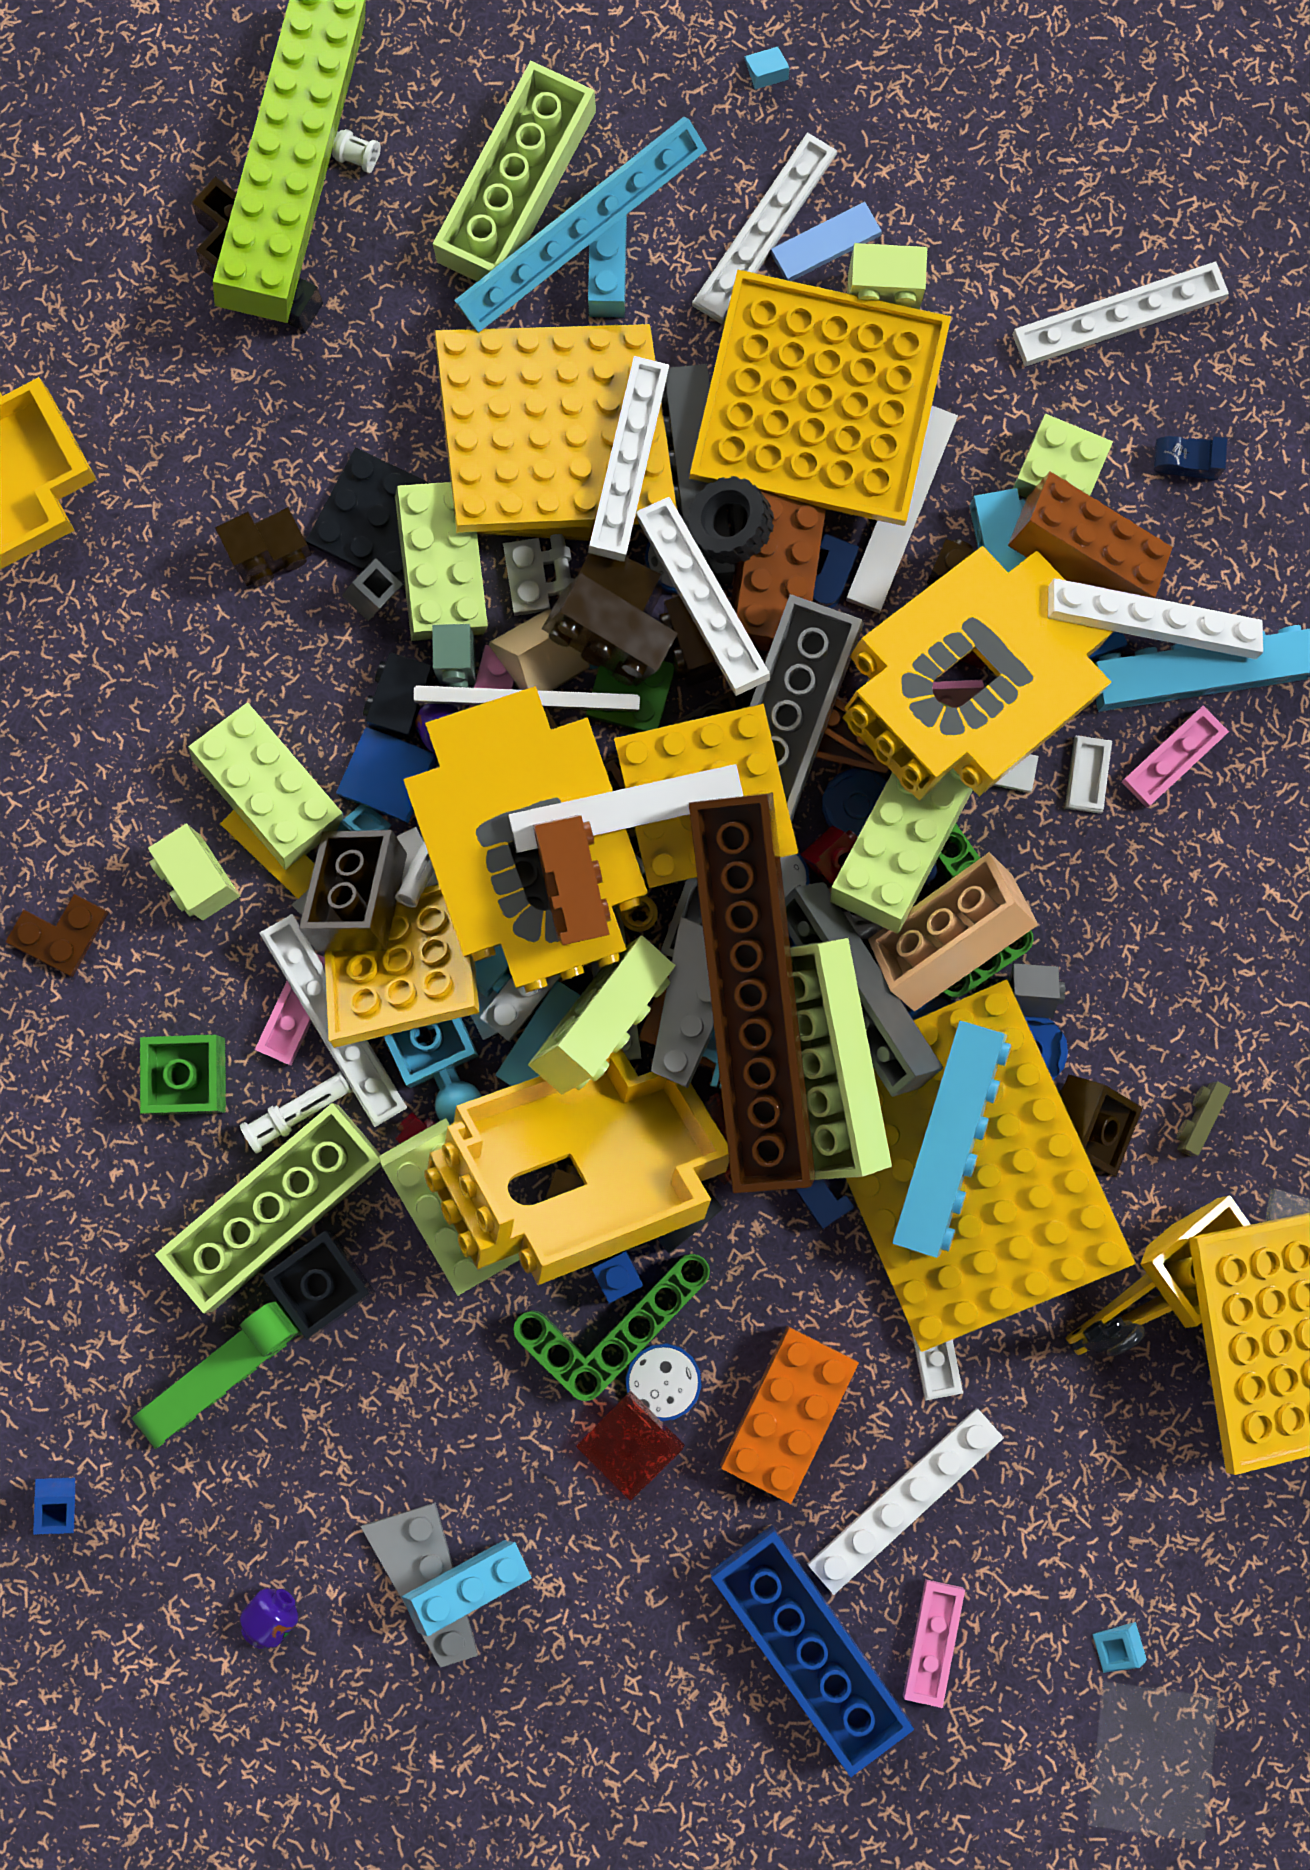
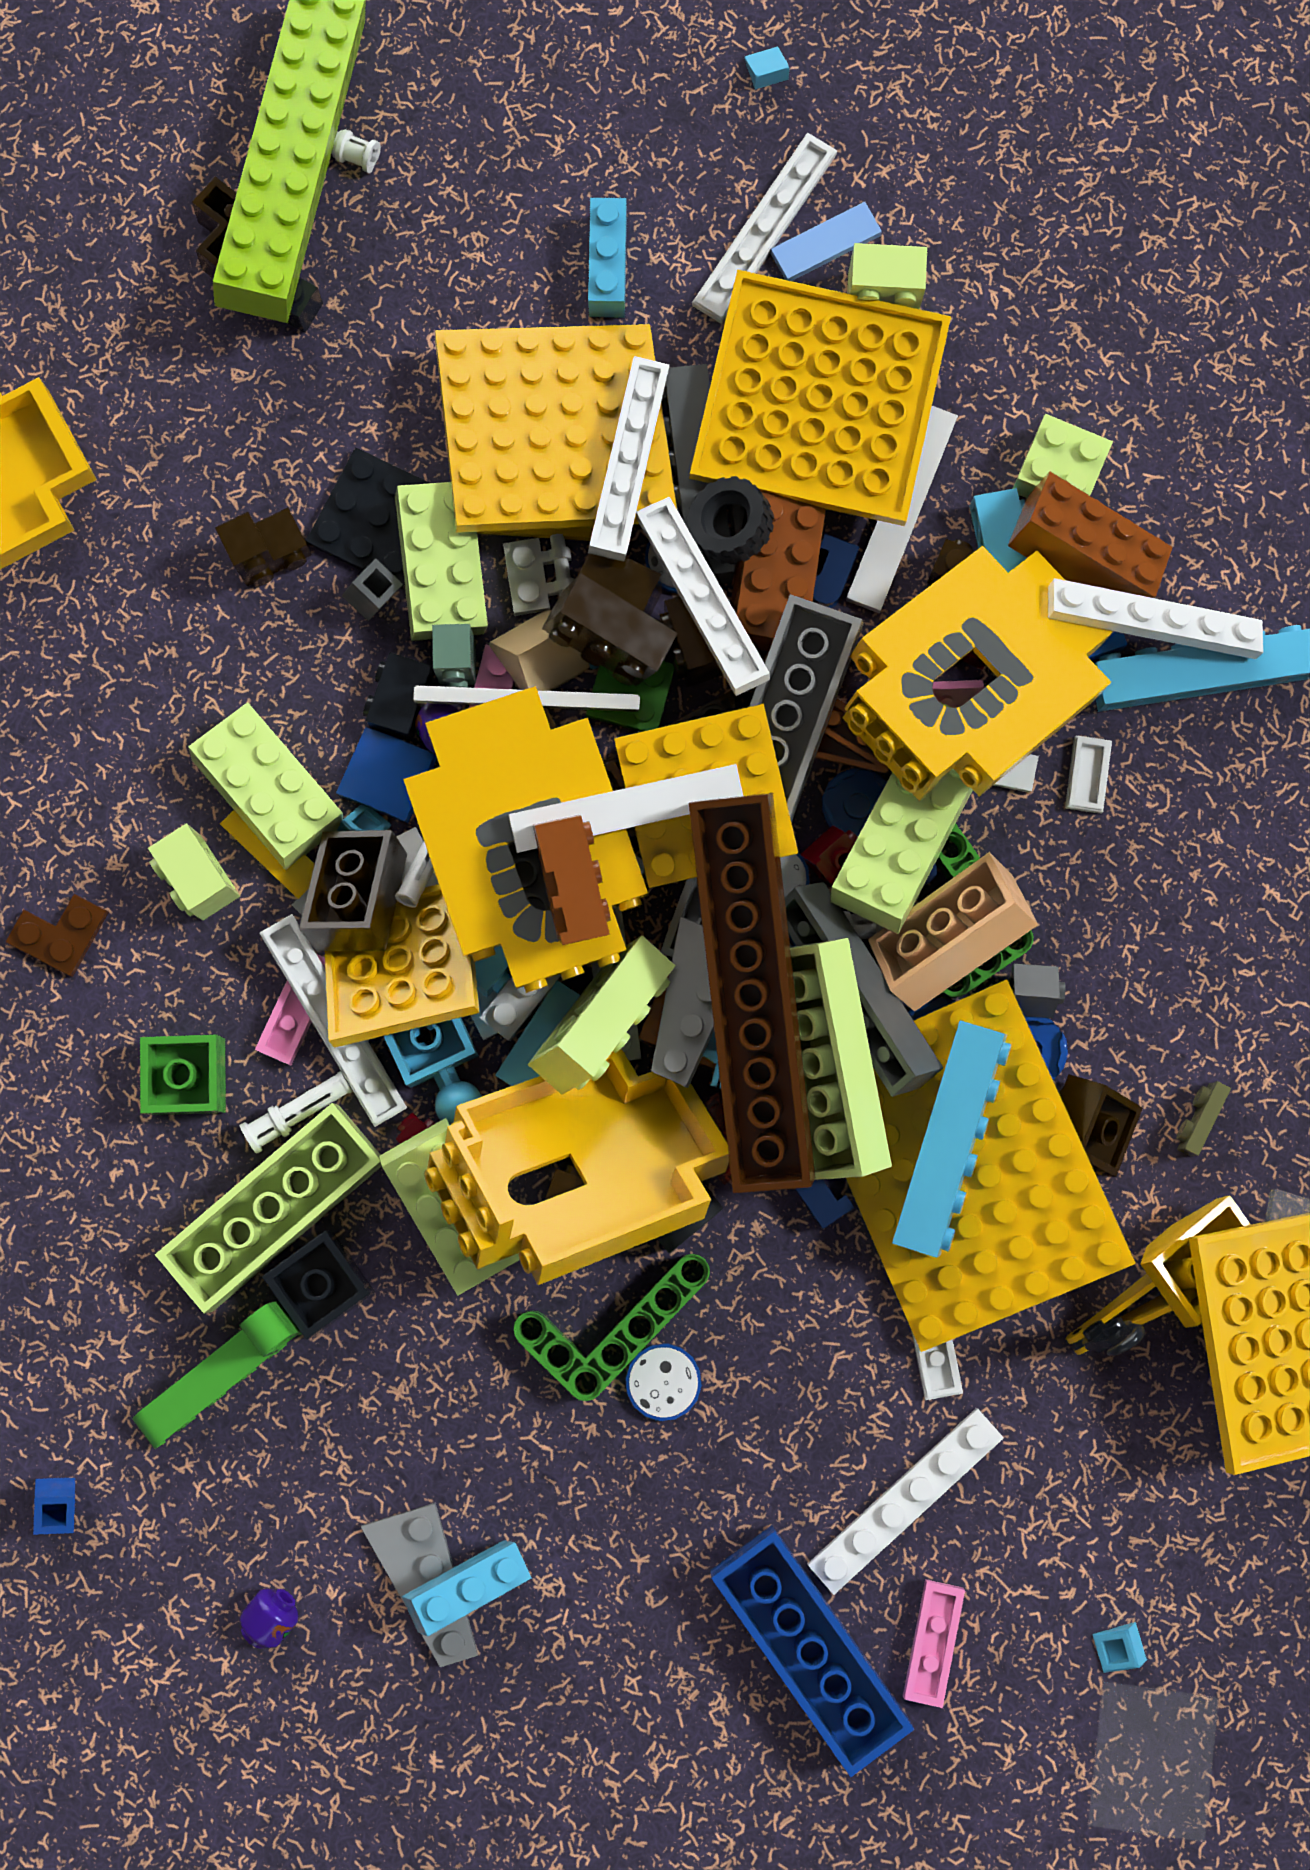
(515, 172): yellowish green brick -> none
(581, 224): medium azure plate -> none
(617, 1277): blue brick -> none
(630, 1445): clear red plate -> none
(648, 907): yellow cone -> none
(789, 1414): orange brick -> none
(1120, 314): white plate -> none
(1175, 756): bright pink plate -> none
(1191, 456): dark blue leg -> none

